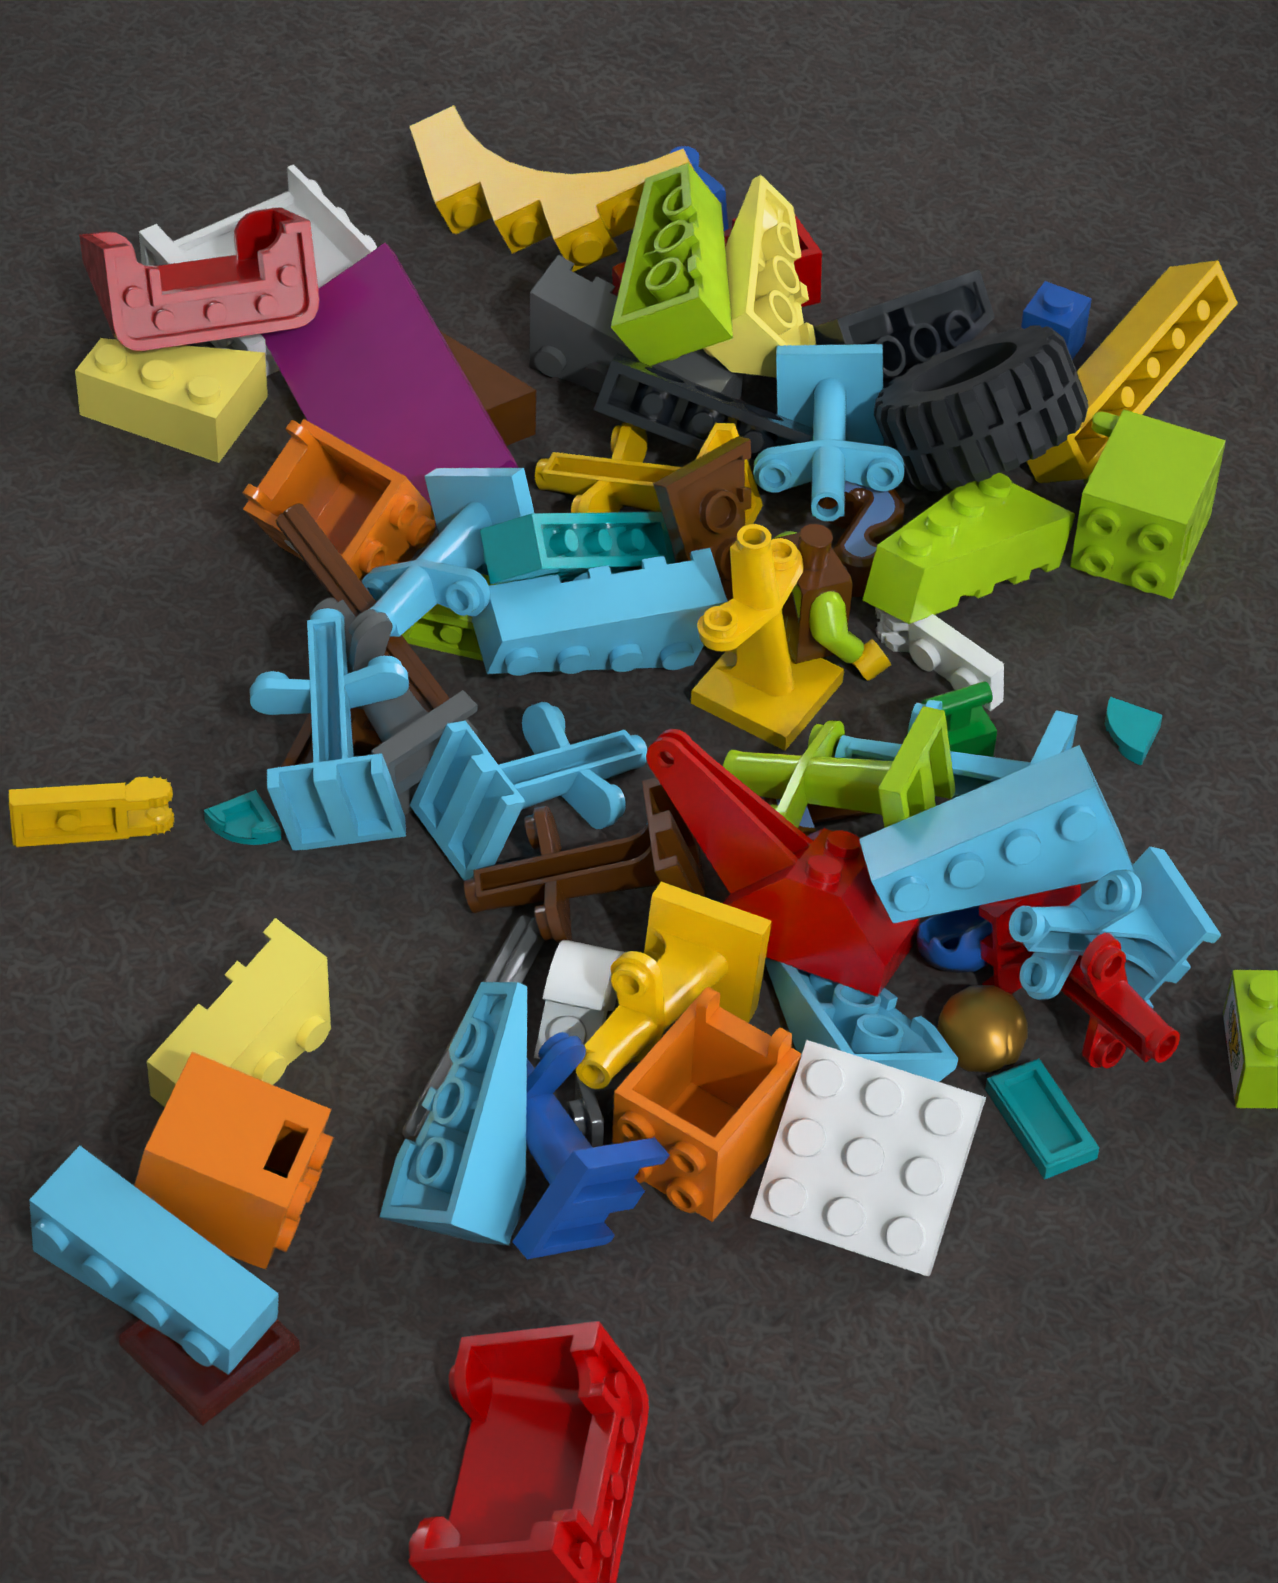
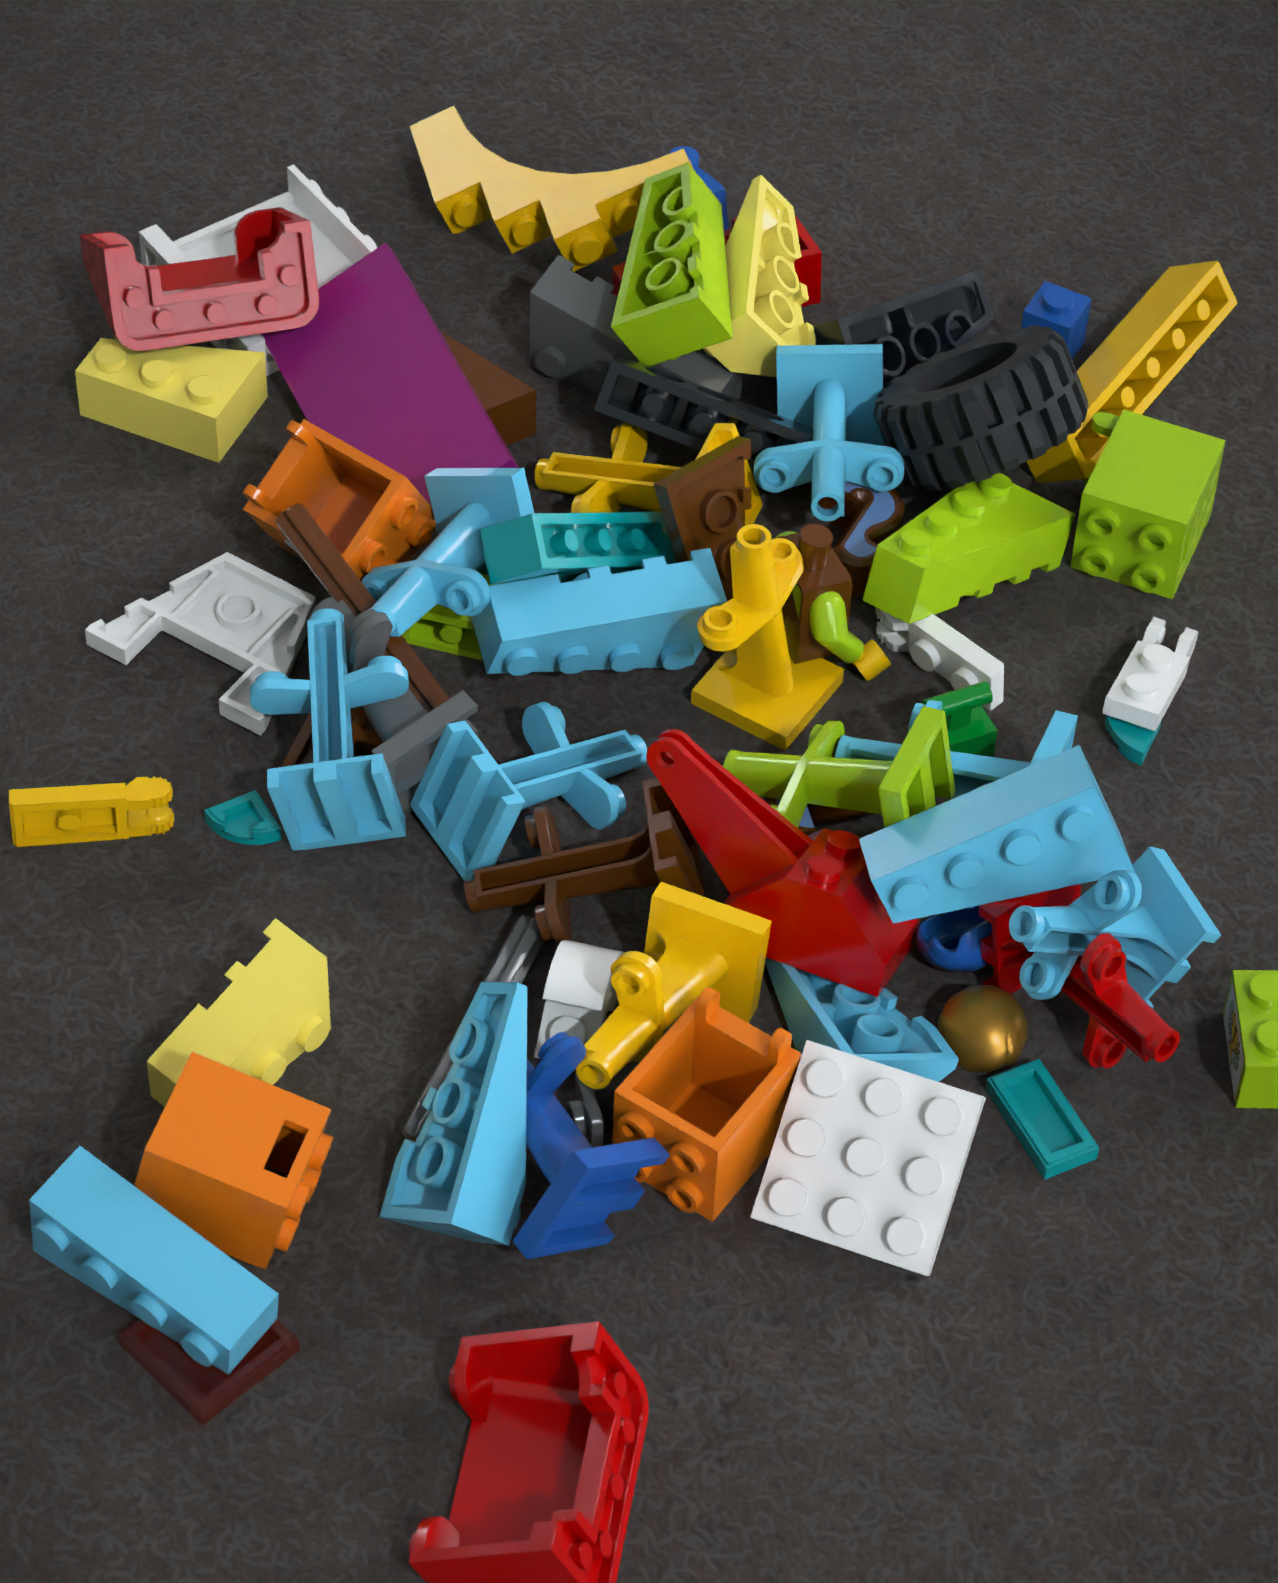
(227, 613): none -> white wing
(1150, 677): none -> white hinge

